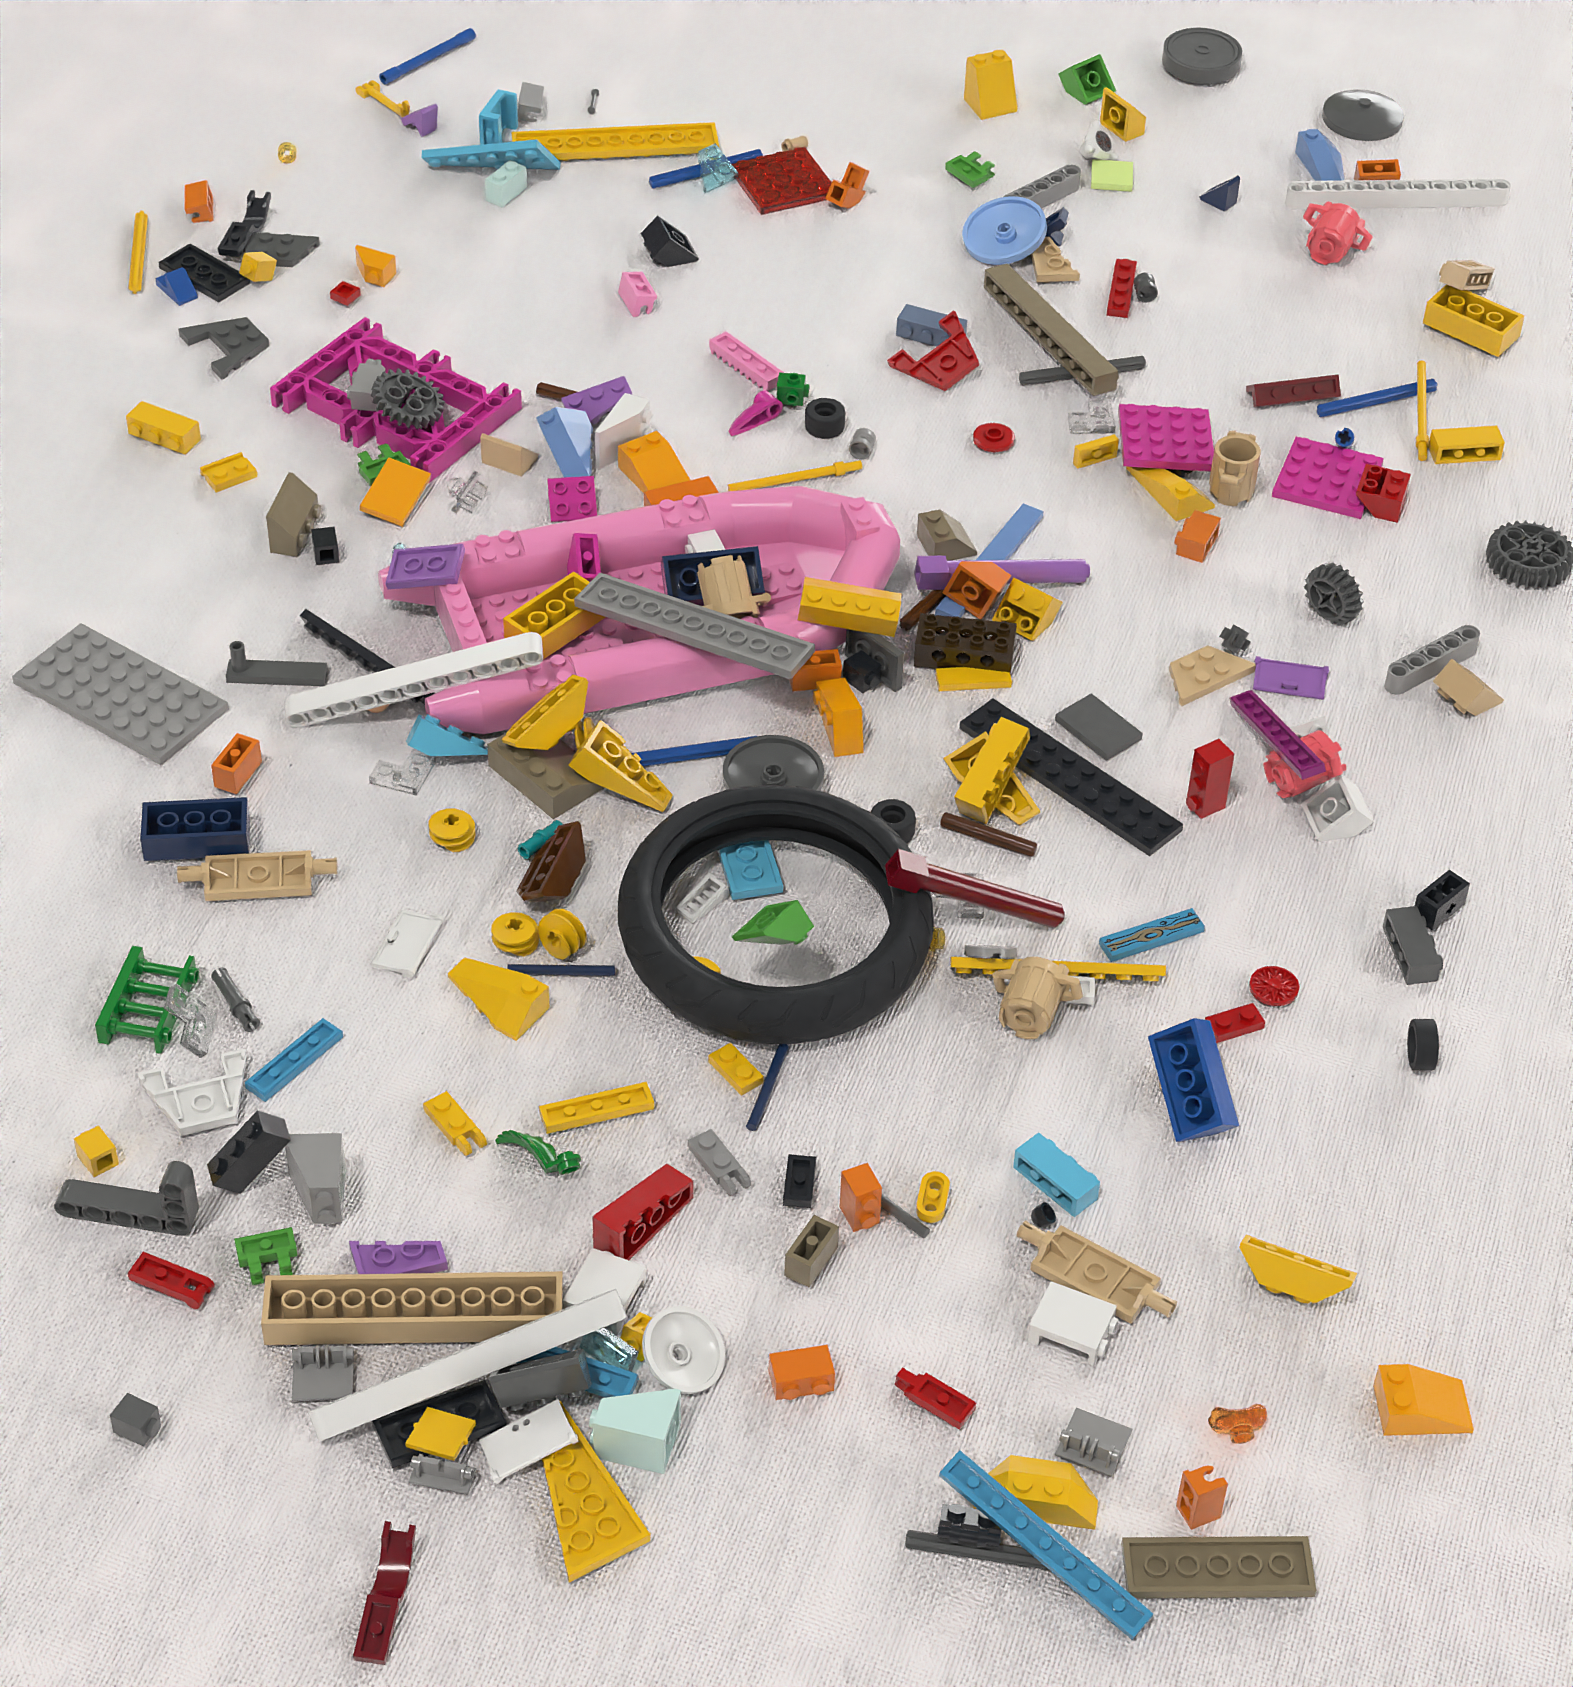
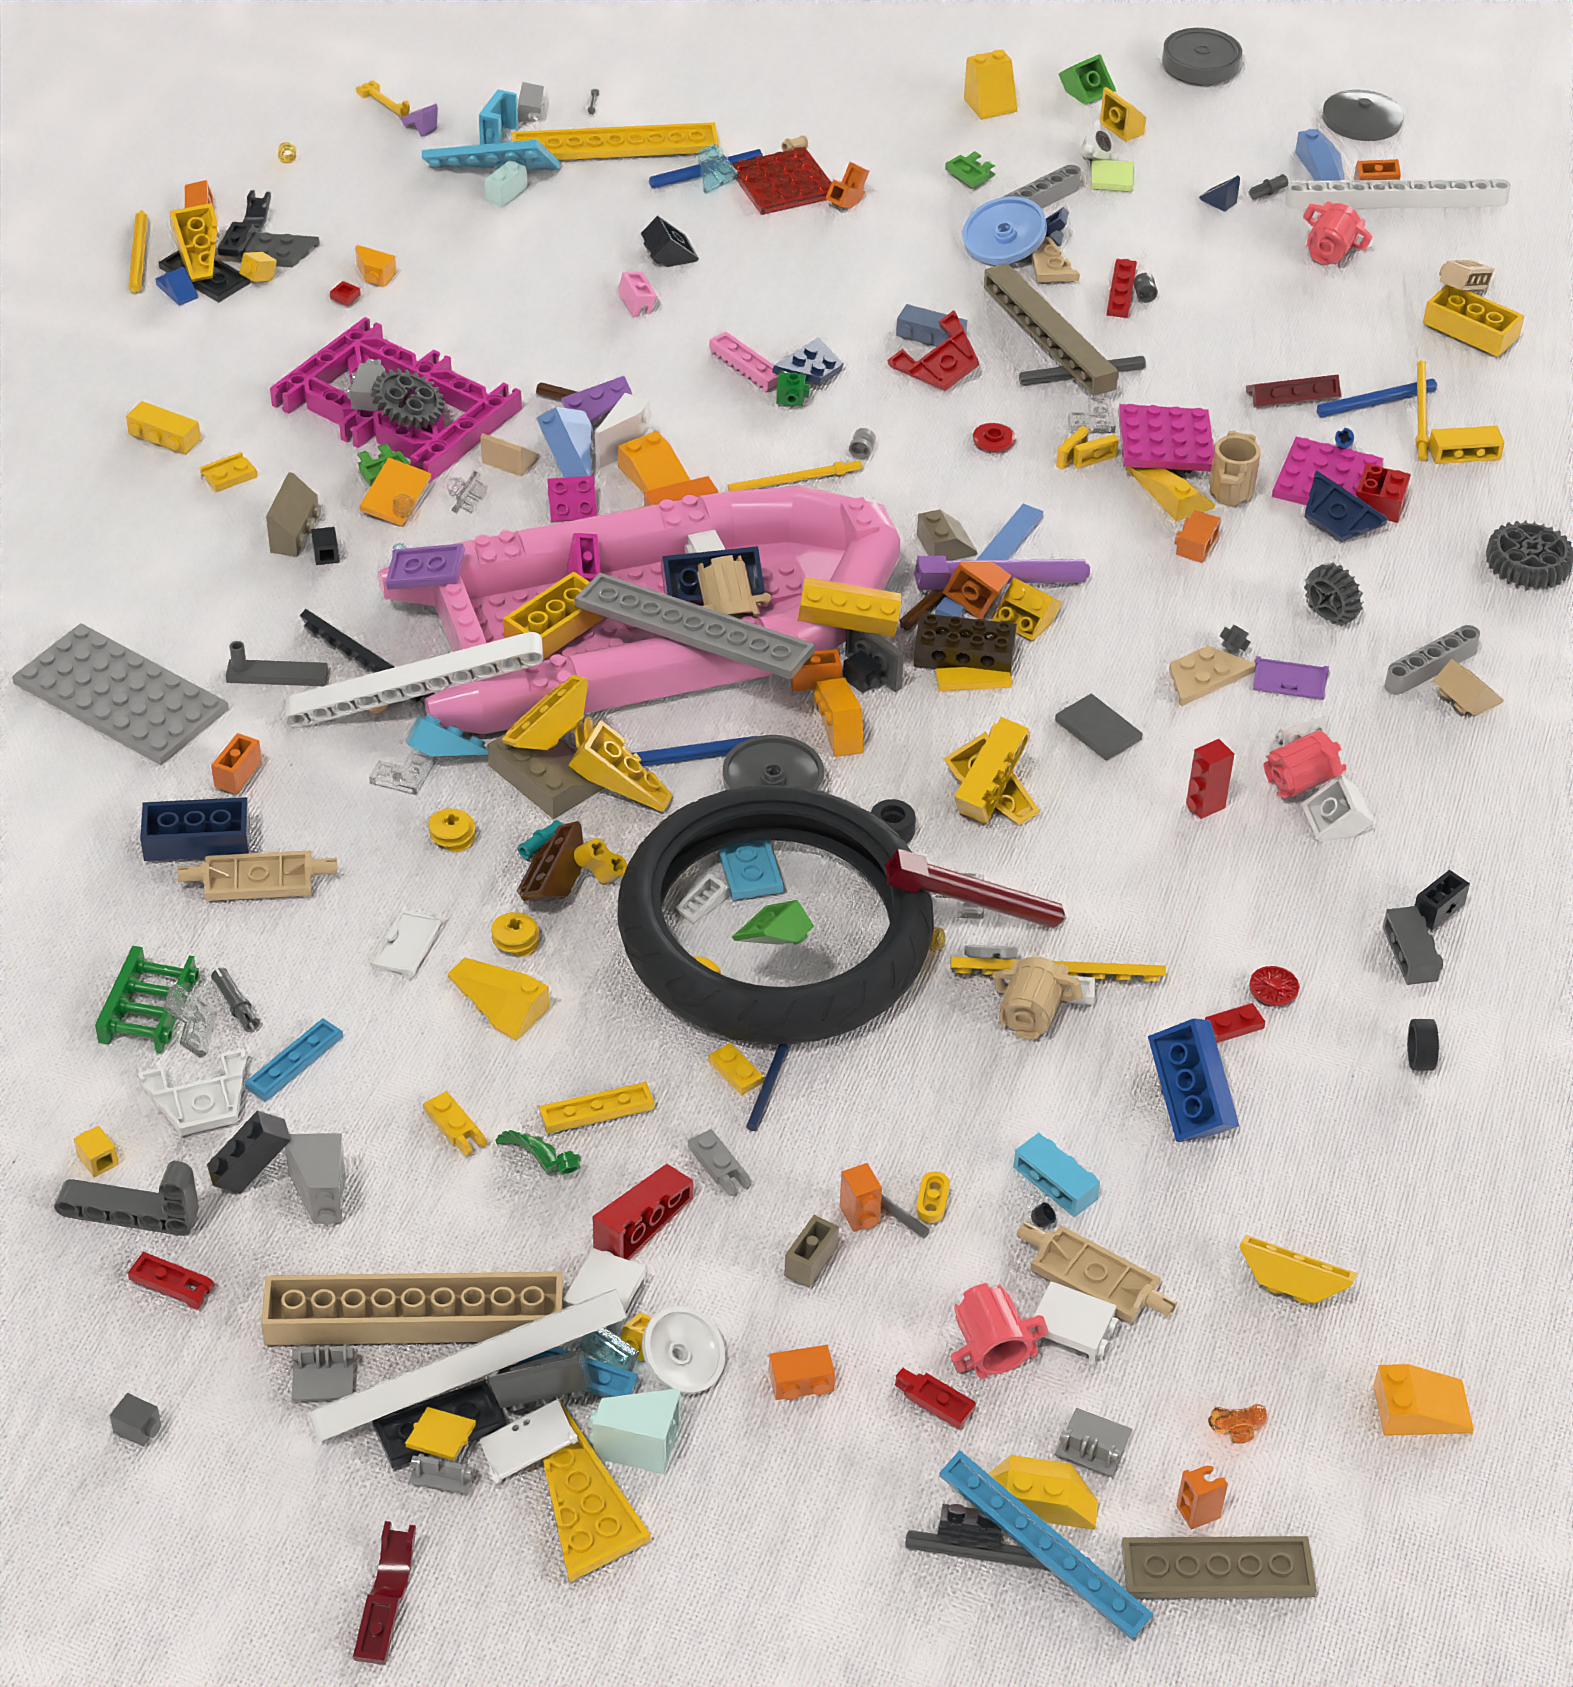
(196, 239): none -> yellow wedge
(234, 337): dark grey wing -> none
(265, 1248): bright green plate -> none
(395, 72): blue piece -> none
(399, 1259): medium lavender wing -> none
(401, 500): none -> clear yellow bush
(561, 933): yellow piece -> none
(569, 970): dark blue bar -> none
(600, 860): none -> yellow axle
(761, 411): dark pink piece -> none
(799, 1181): black plate -> none
(812, 360): none -> wing
(825, 418): black tyre -> none
(989, 834): reddish brown axle -> none
(994, 1332): none -> coral container
(1066, 450): none -> yellow plate
(1082, 783): black plate -> none
(1151, 935): dark azure tile -> none
(1268, 186): none -> dark grey axle
(1277, 735): magenta tile -> none
(1340, 511): none -> dark blue wing

